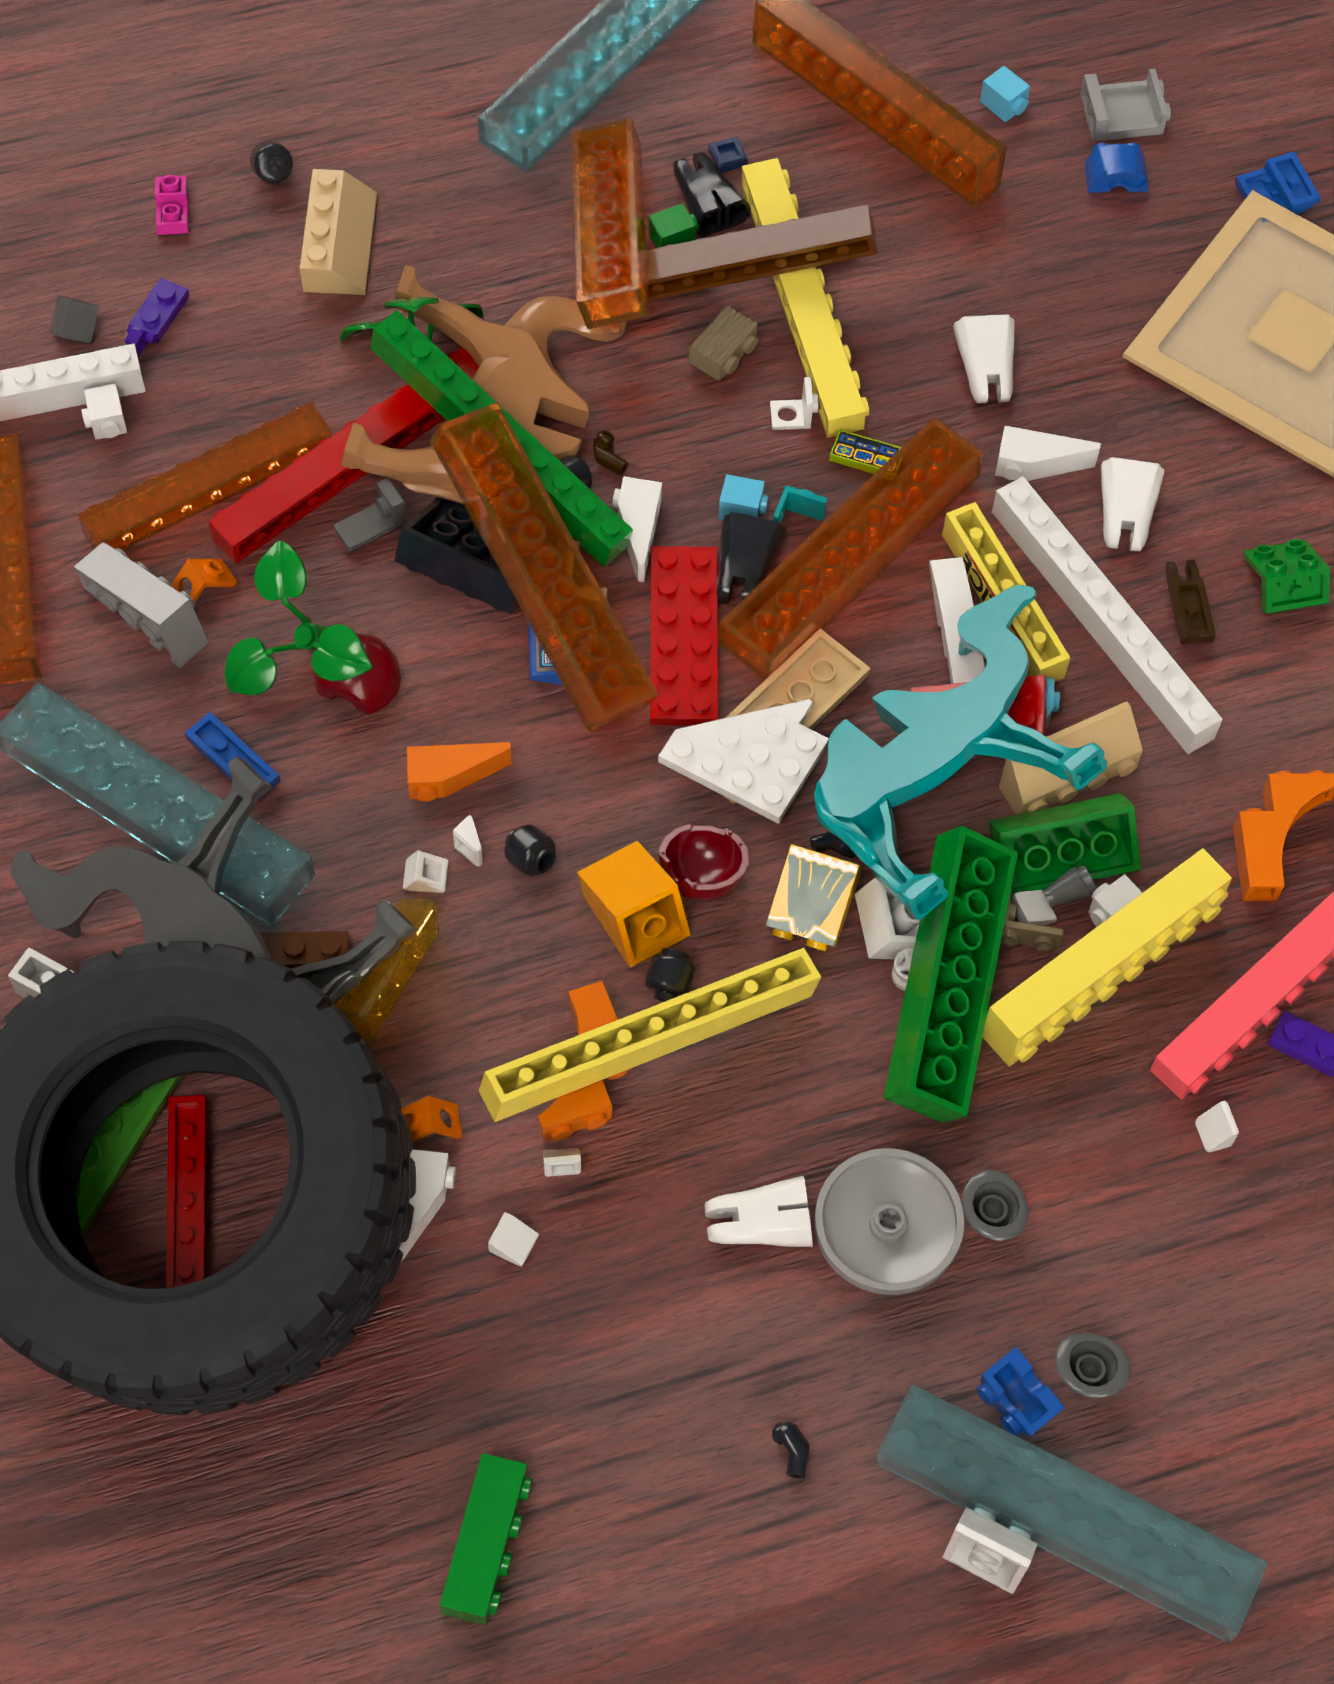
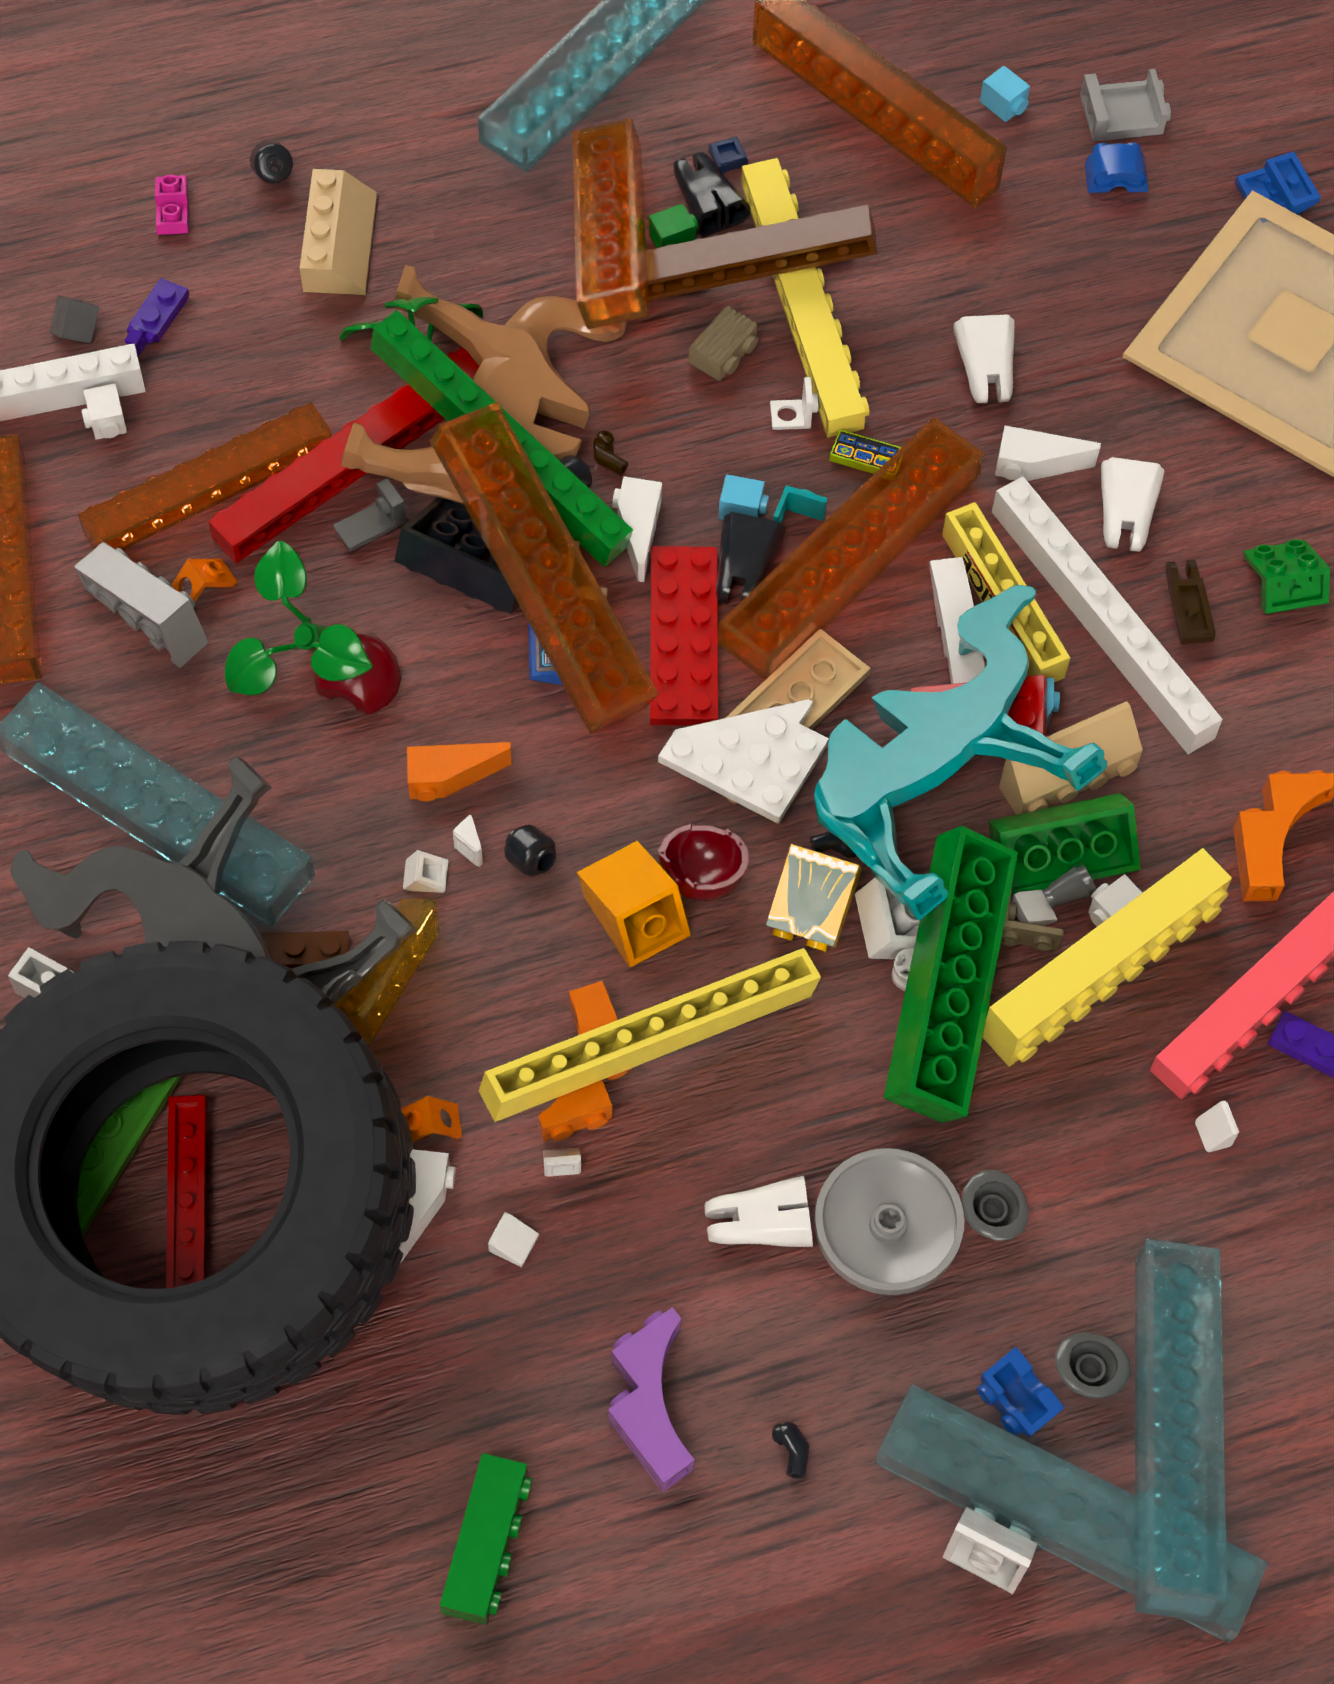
(222, 745): blue plate -> none
(642, 1415): none -> medium lavender arch
(669, 974): black head -> none
(1179, 1433): none -> clear light blue brick

